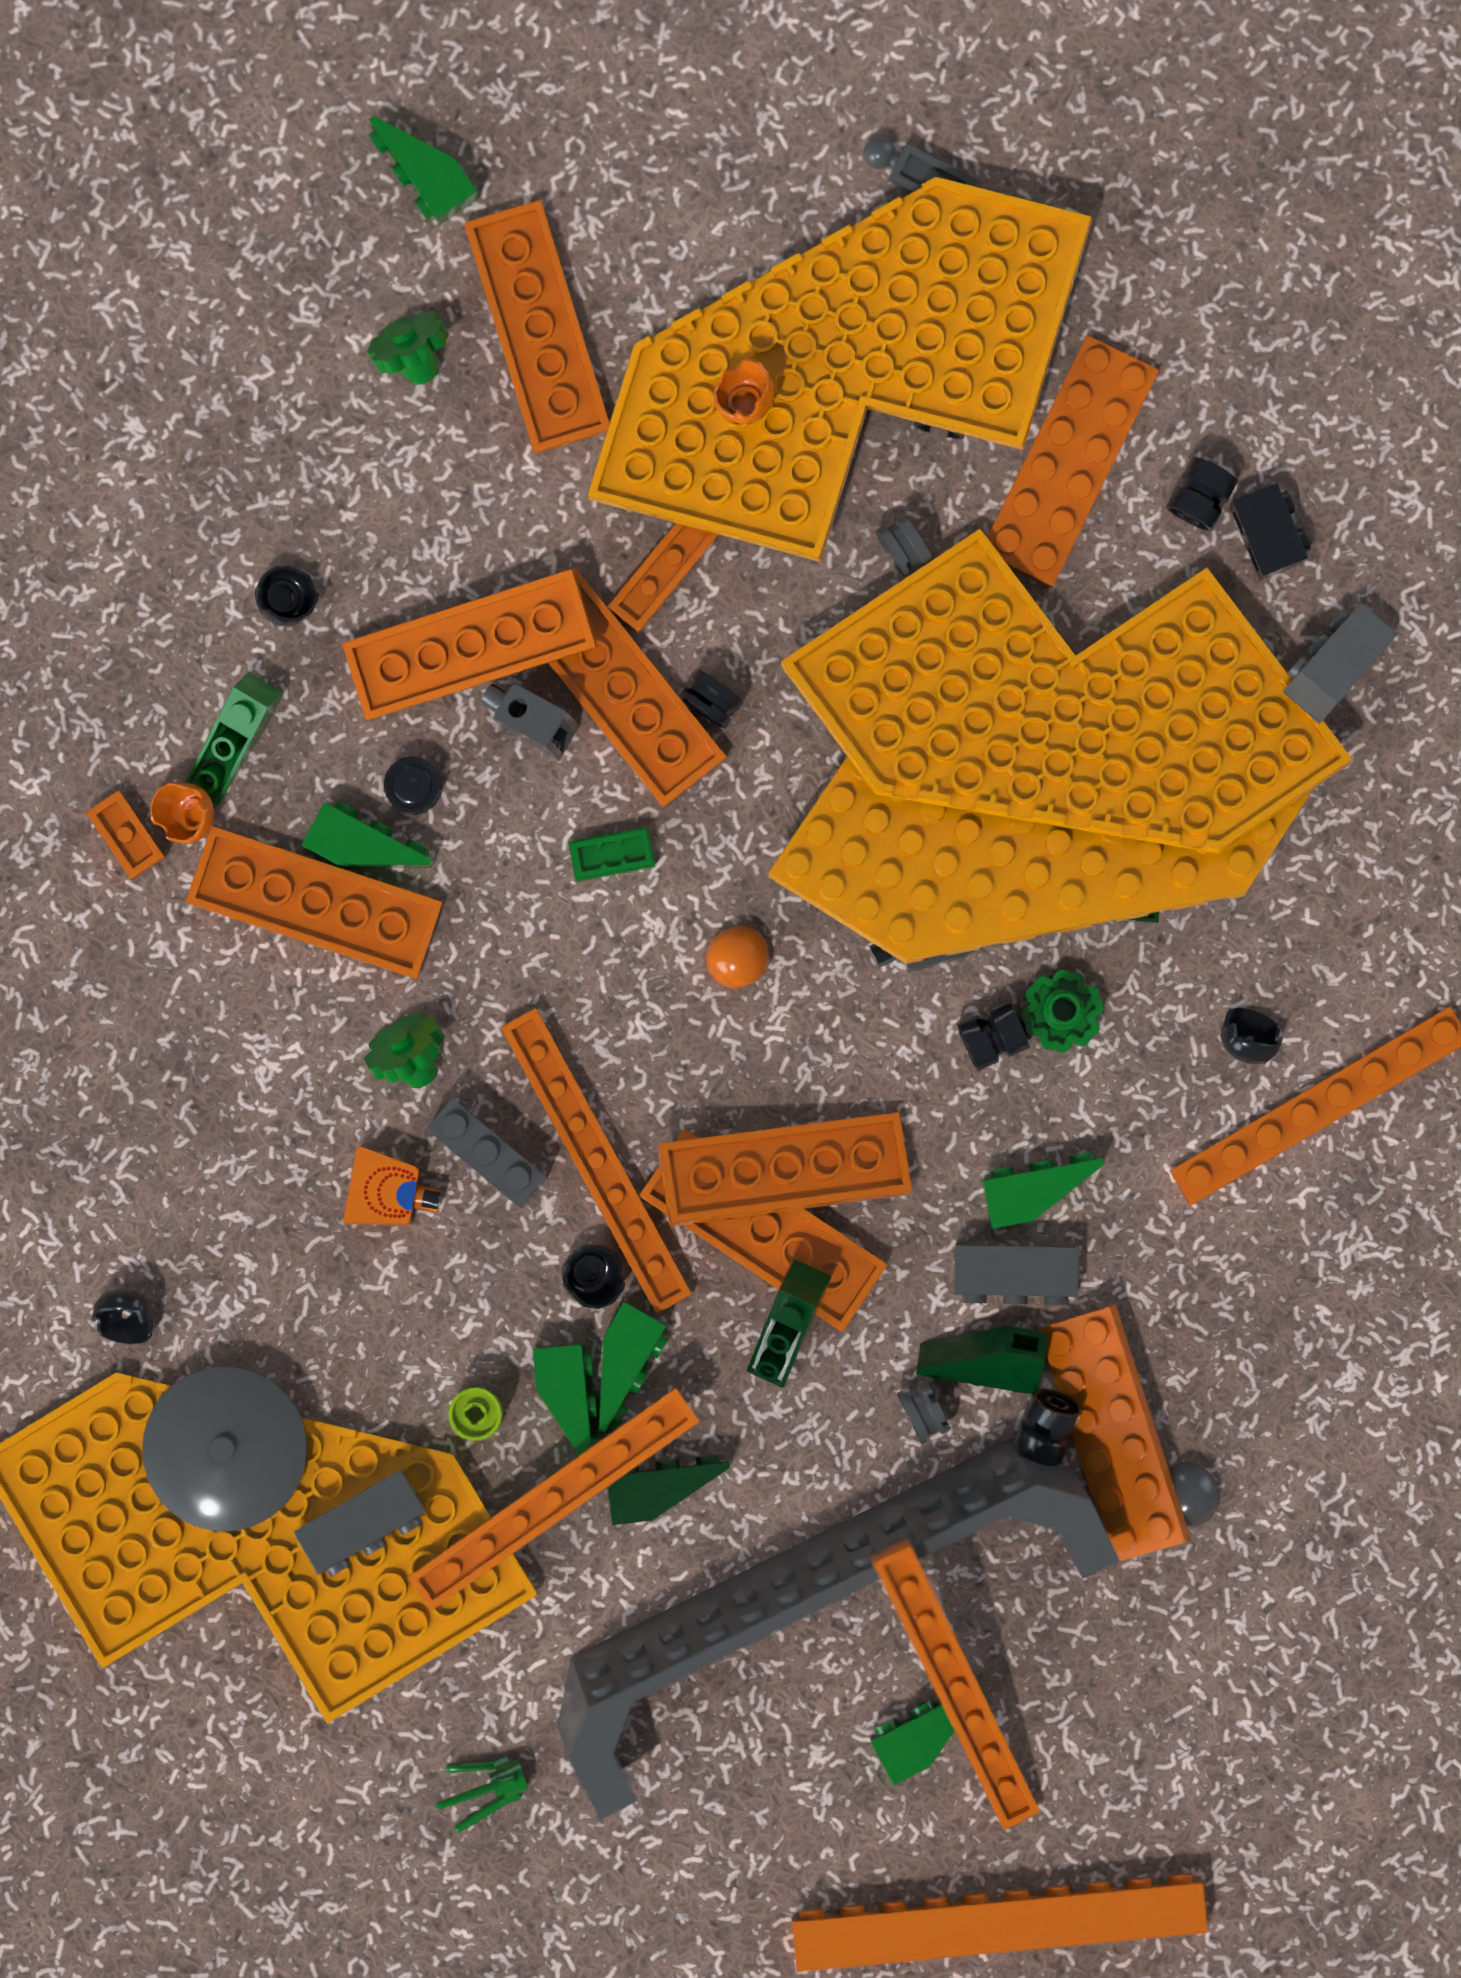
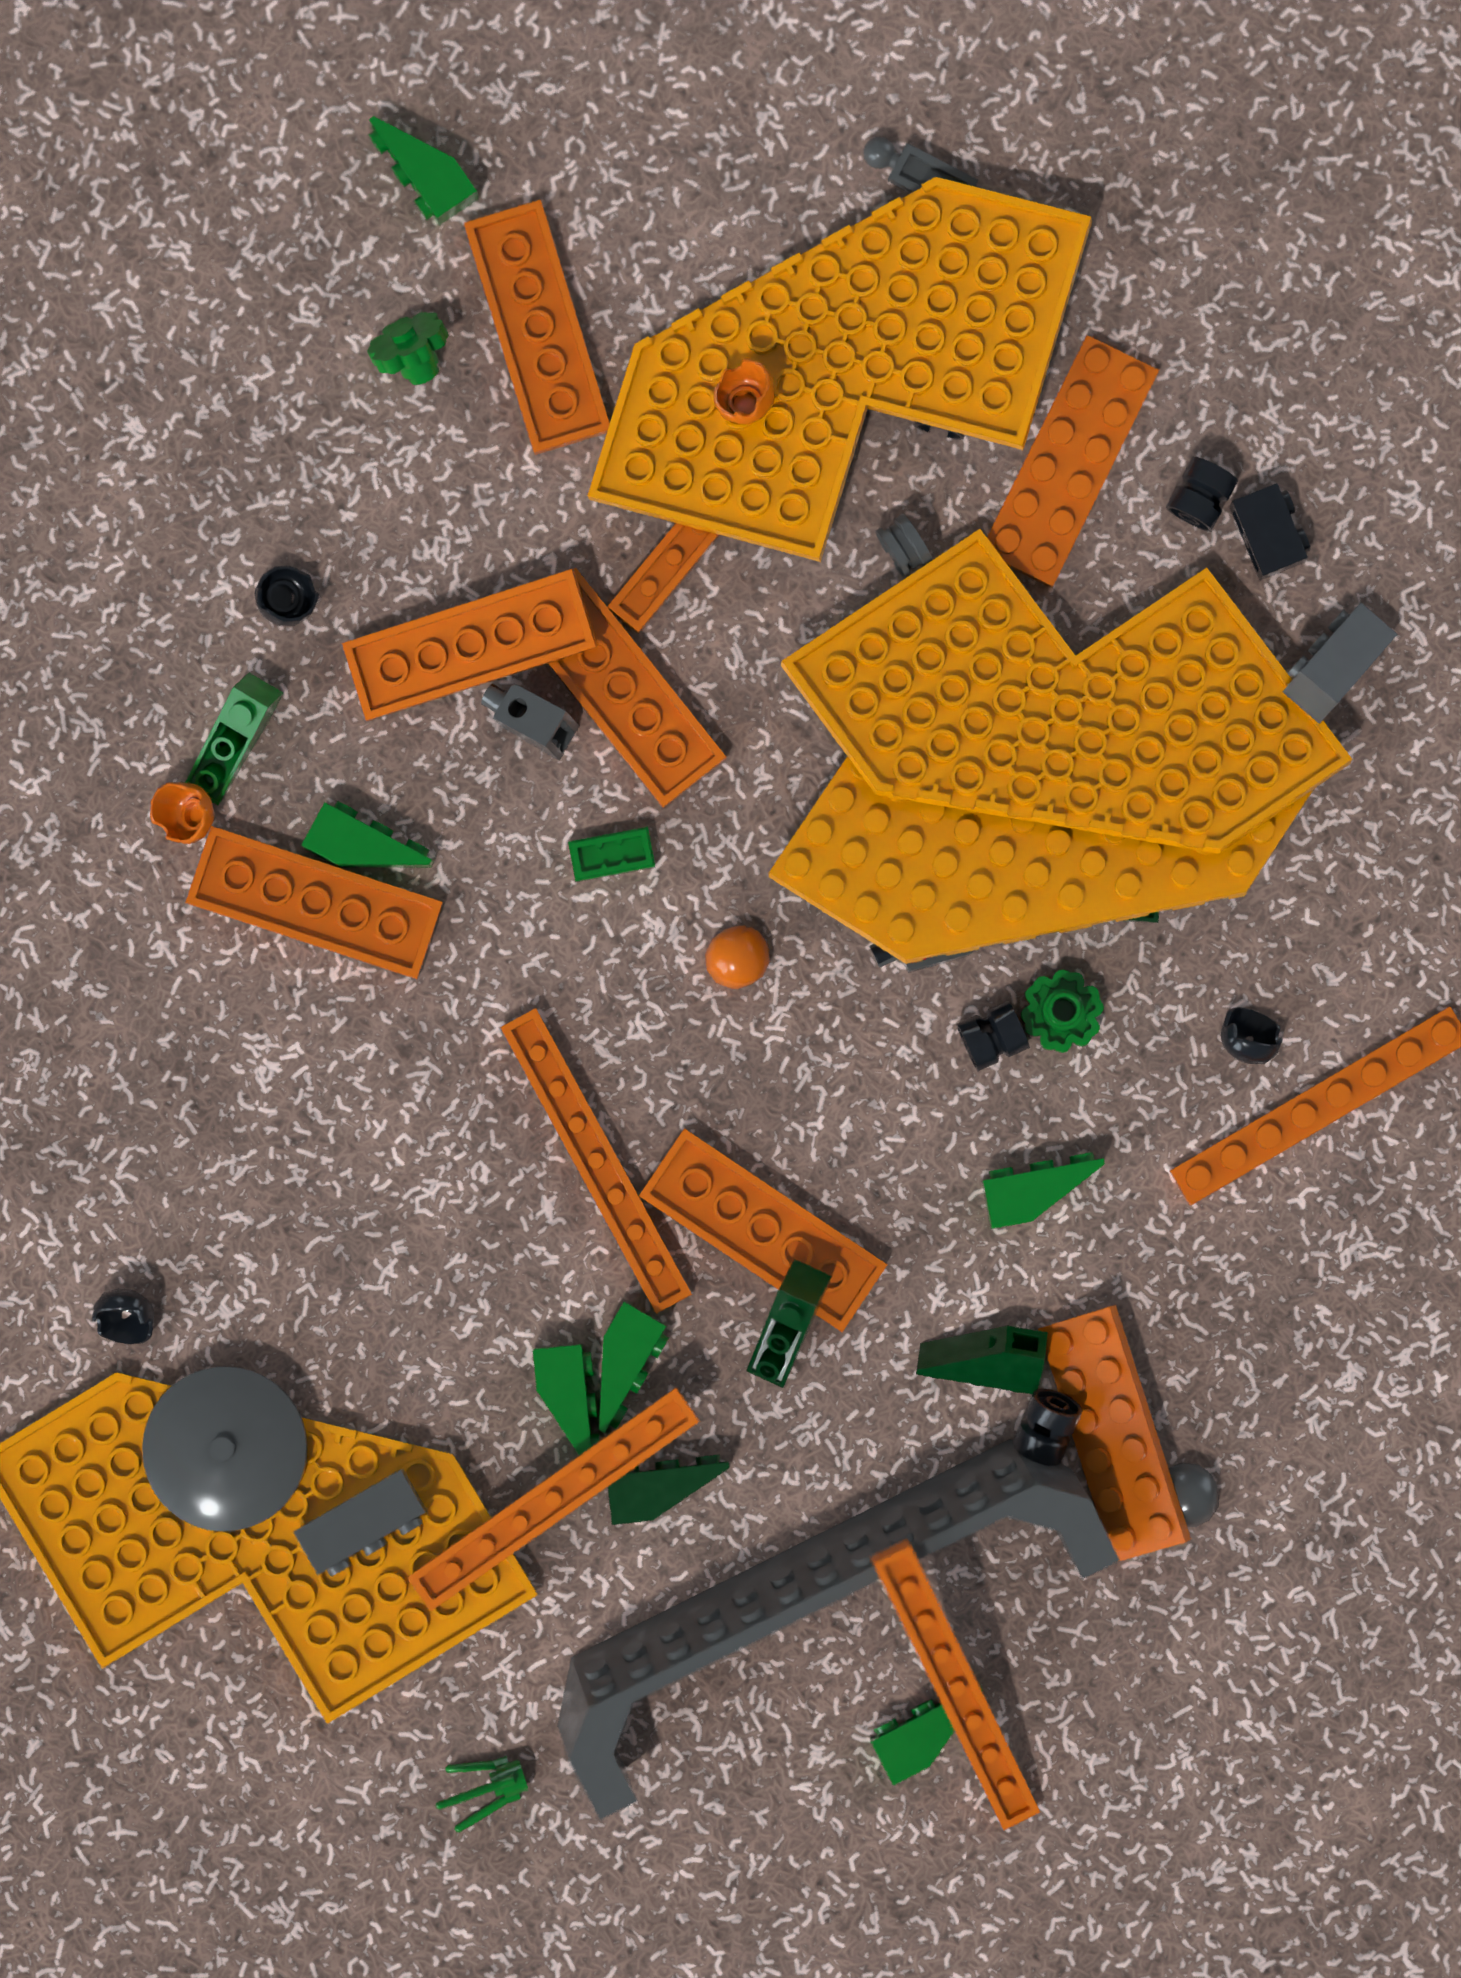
(125, 835): orange plate -> none
(386, 1191): orange torso -> none
(406, 1051): green plant -> none
(412, 785): black wheel -> none
(476, 1414): lime wheel -> none
(486, 1153): dark grey brick -> none
(582, 1266): black hair -> none
(713, 693): black wheel -> none
(784, 1169): orange plate -> none
(924, 1411): dark grey wheel -> none
(999, 1924): orange brick -> none
(1016, 1273): dark grey brick -> none

